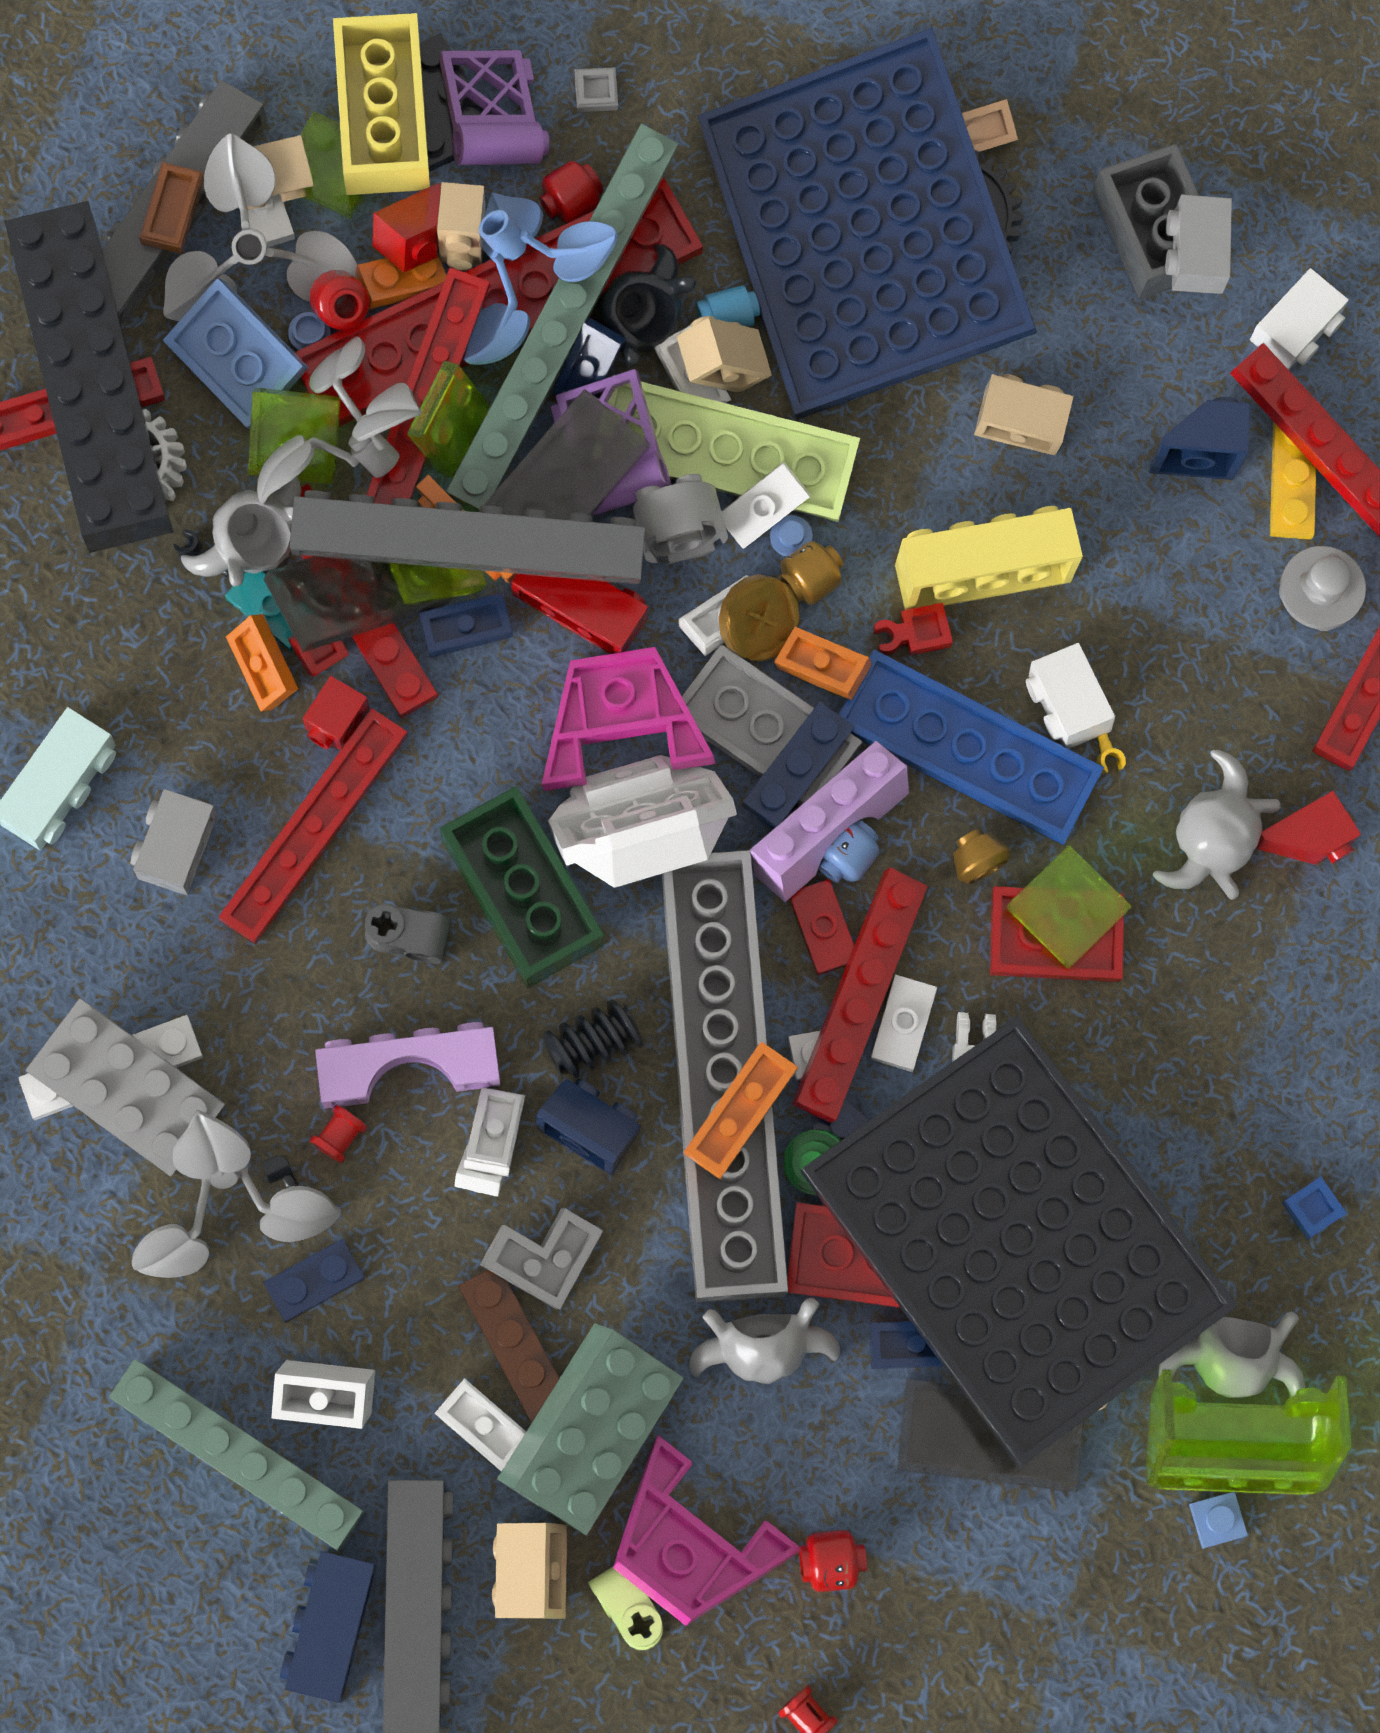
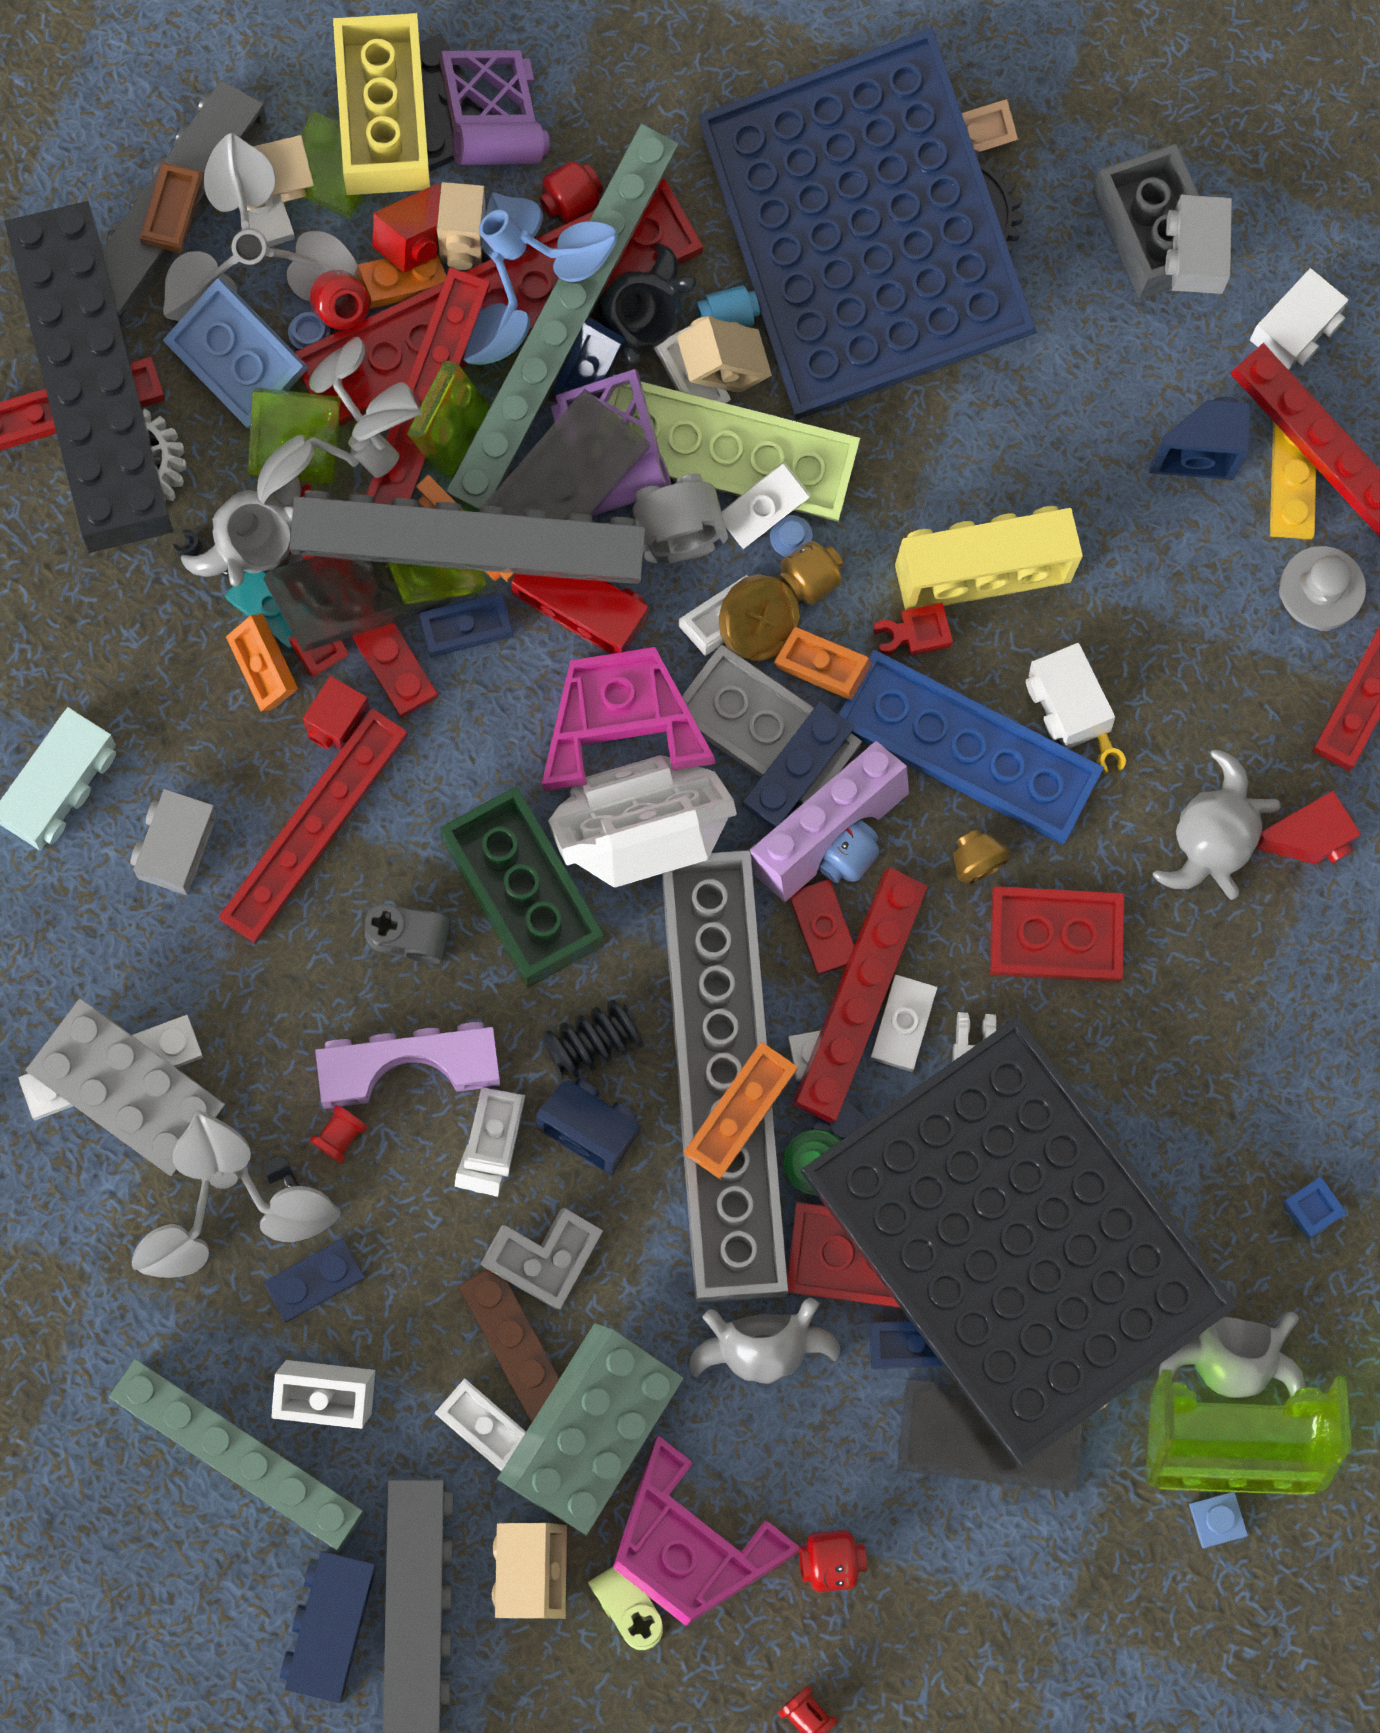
(596, 89): light grey tile -> none
(1023, 414): tan brick -> none
(1068, 907): clear neon green plate -> none

